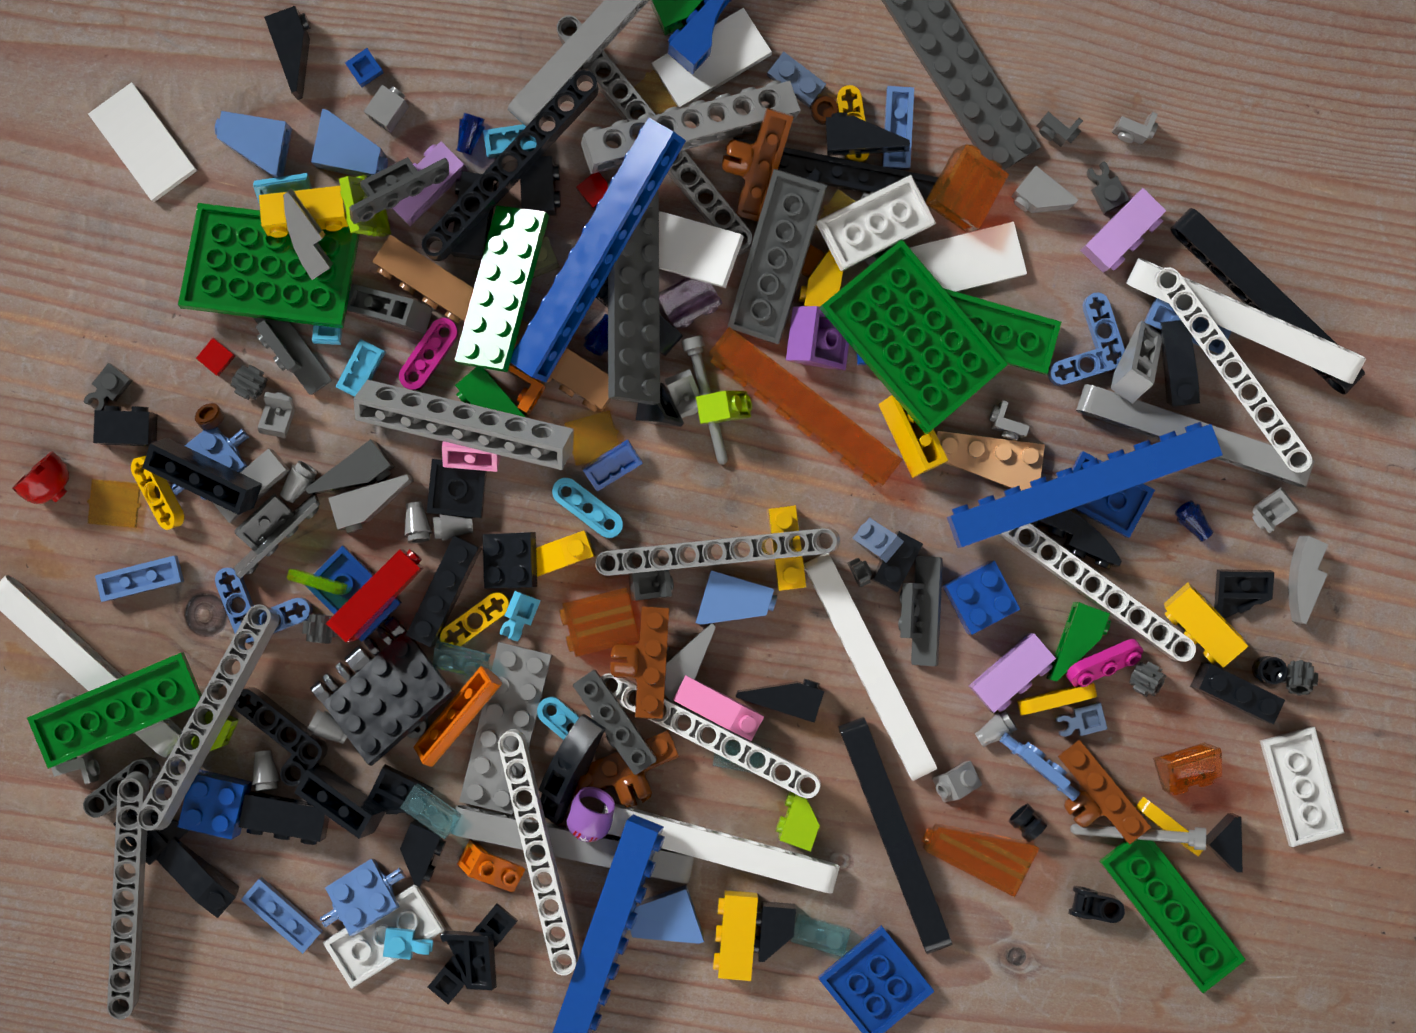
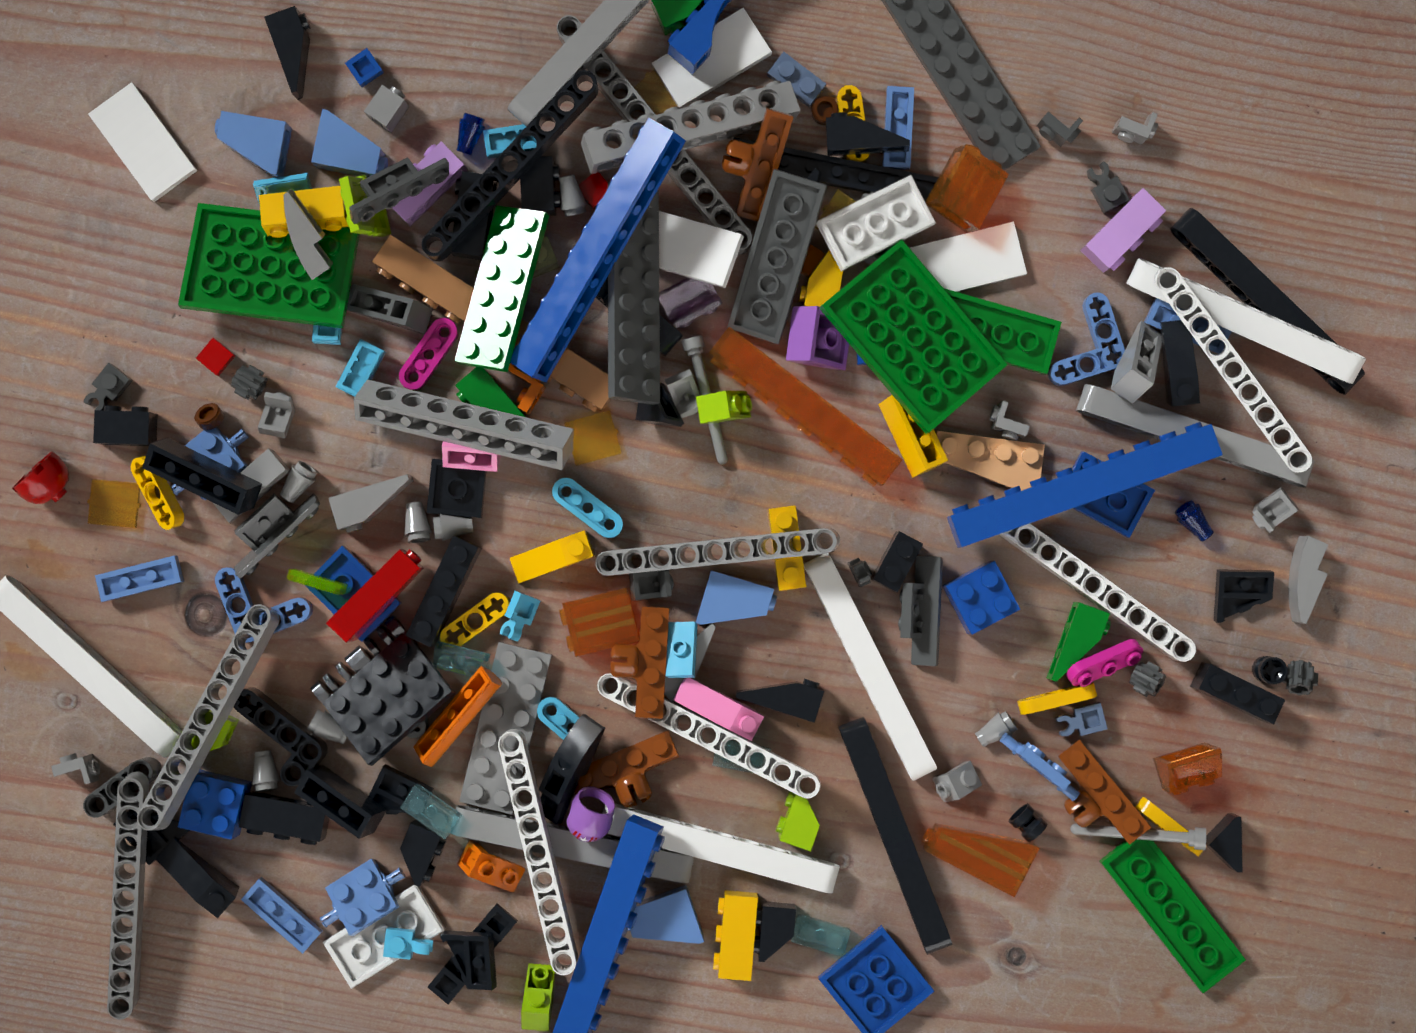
(115, 710): green plate -> none
(292, 353): dark grey bracket -> none
(317, 629): dark grey gear -> none
(358, 469): dark grey slope -> none
(510, 560): black plate -> none
(538, 997): none -> lime slope
(571, 197): none -> light grey cone
(597, 338): clear blue cone -> none
(612, 465): blue plate -> none
(618, 727): dark grey bracket -> none
(681, 650): none -> medium azure plate
(877, 539): sand blue plate -> none
(1013, 673): lavender brick -> none
(1042, 194): light grey slope -> none
(1081, 538): black slope -> none
(1091, 904): black piece -> none
(1204, 625): yellow brick -> none
(1302, 786): white tile -> none

